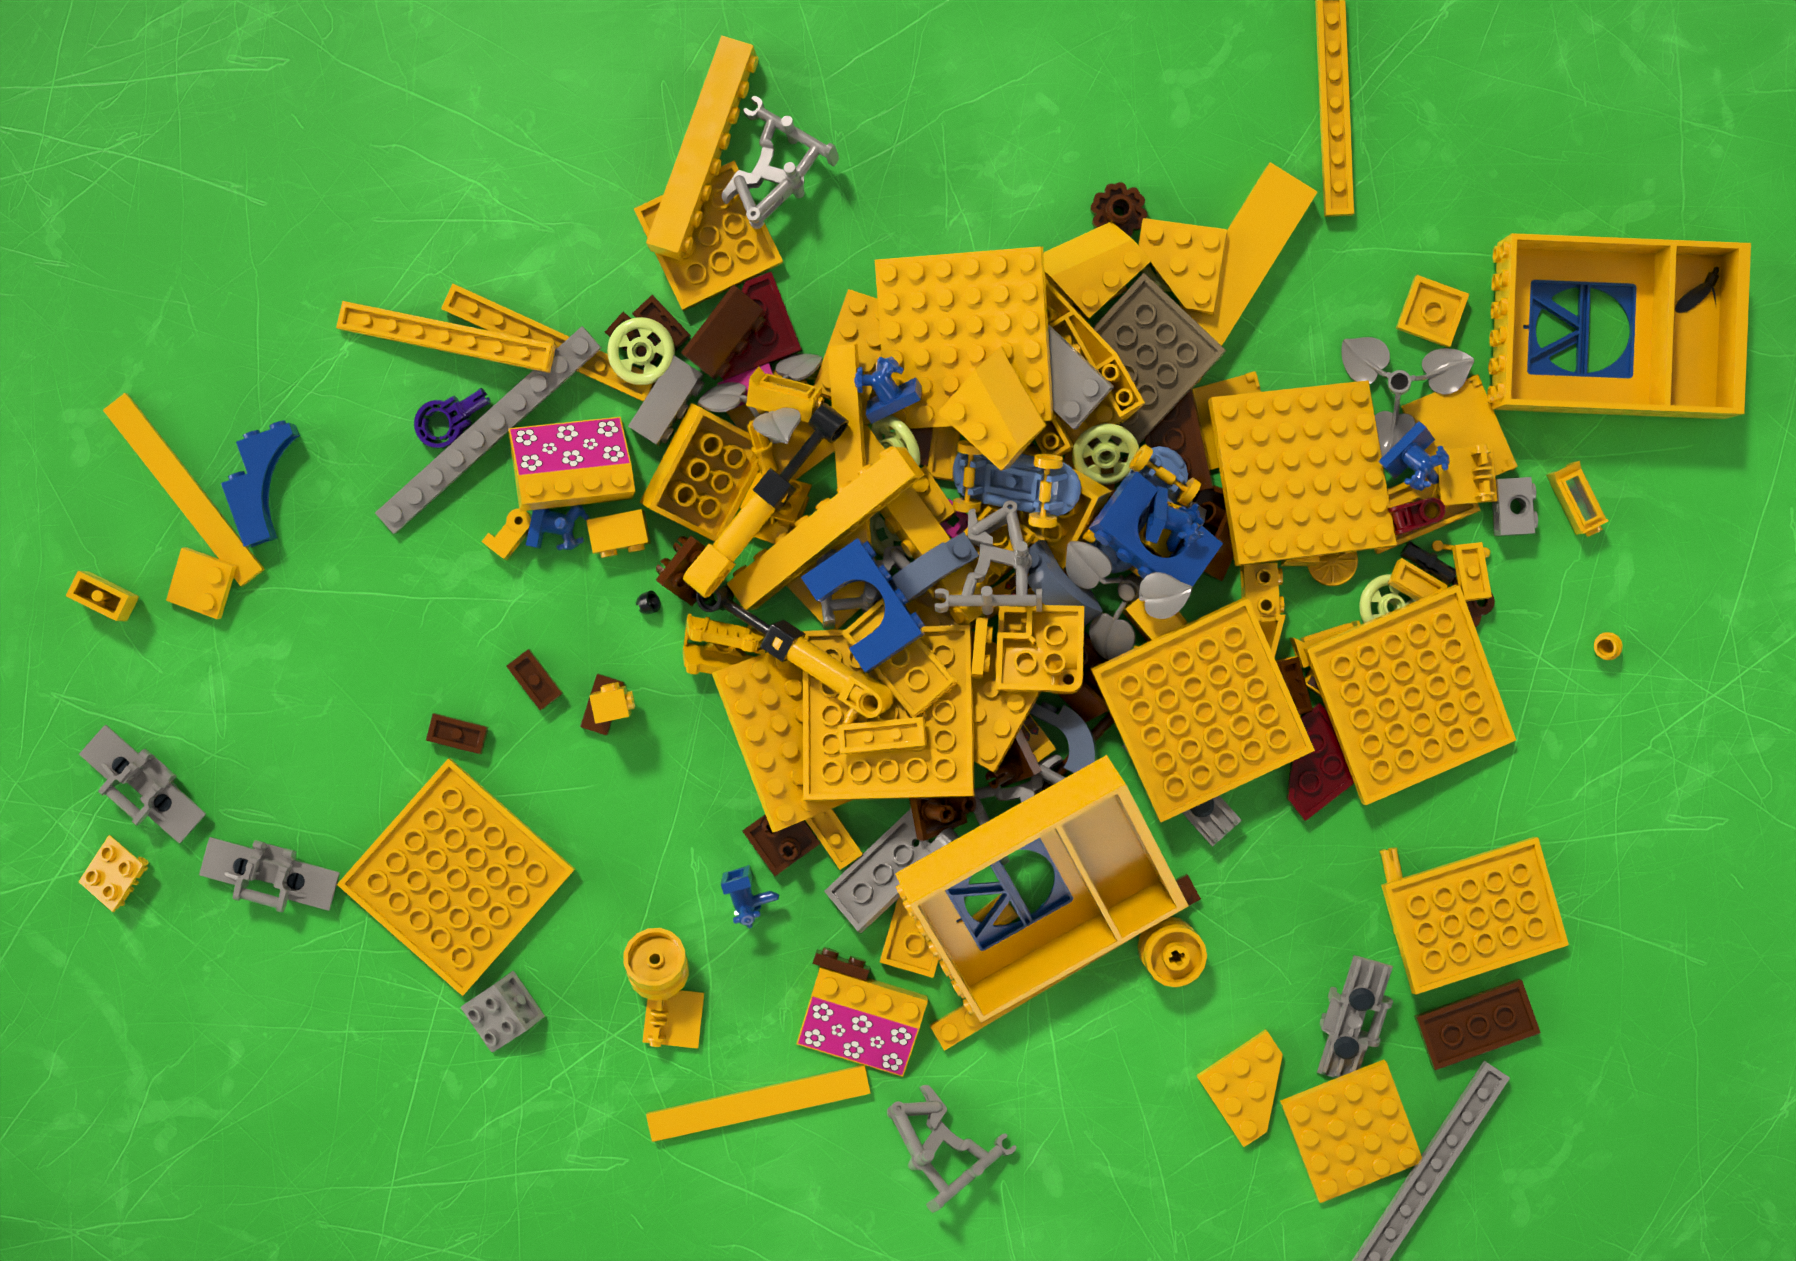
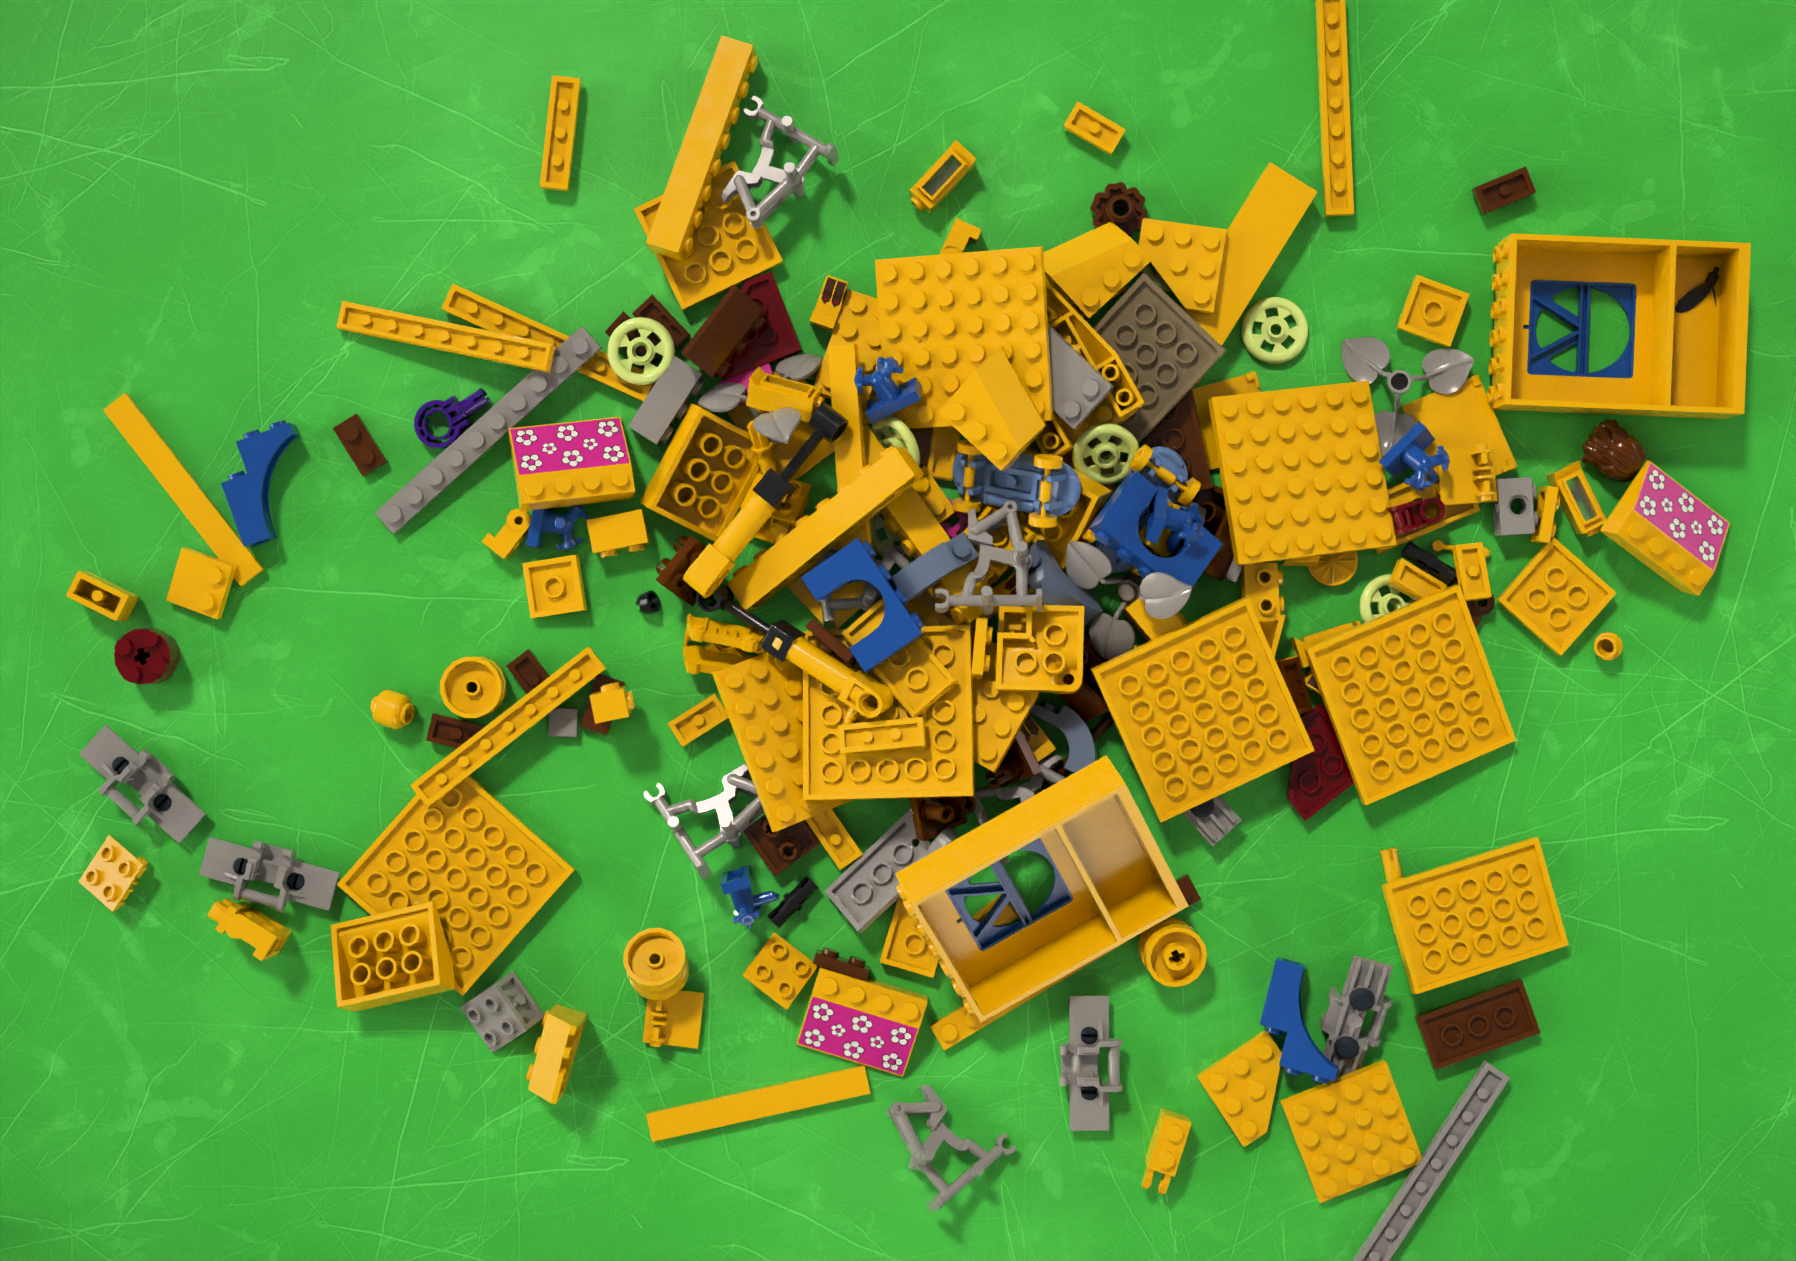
(155, 669): none -> dark red brick
(250, 926): none -> yellow hips
(360, 445): none -> reddish brown plate
(391, 958): none -> yellow slope
(392, 709): none -> yellow head
(490, 692): none -> yellow wheel
(508, 726): none -> yellow plate
(554, 586): none -> yellow plate
(555, 1052): none -> yellow wedge
(560, 133): none -> yellow plate
(563, 722): none -> light grey tile
(698, 720): none -> yellow plate
(730, 827): none -> light grey piece
(780, 970): none -> yellow hinge
(792, 901): none -> black pin
(829, 303): none -> yellow leg
(830, 643): none -> reddish brown plate
(942, 177): none -> yellow window
(959, 237): none -> yellow leg
(1080, 1062): none -> light grey piece
(1094, 128): none -> yellow plate
(1166, 1148): none -> yellow hinge
(1232, 572): none -> light grey tile
(1254, 341): none -> yellowish green plate
(1284, 1013): none -> blue arch
(1503, 190): none -> reddish brown plate
(1546, 505): none -> yellow plate
(1556, 596): none -> yellow plate
(1614, 452): none -> reddish brown hair
(1668, 530): none -> slope

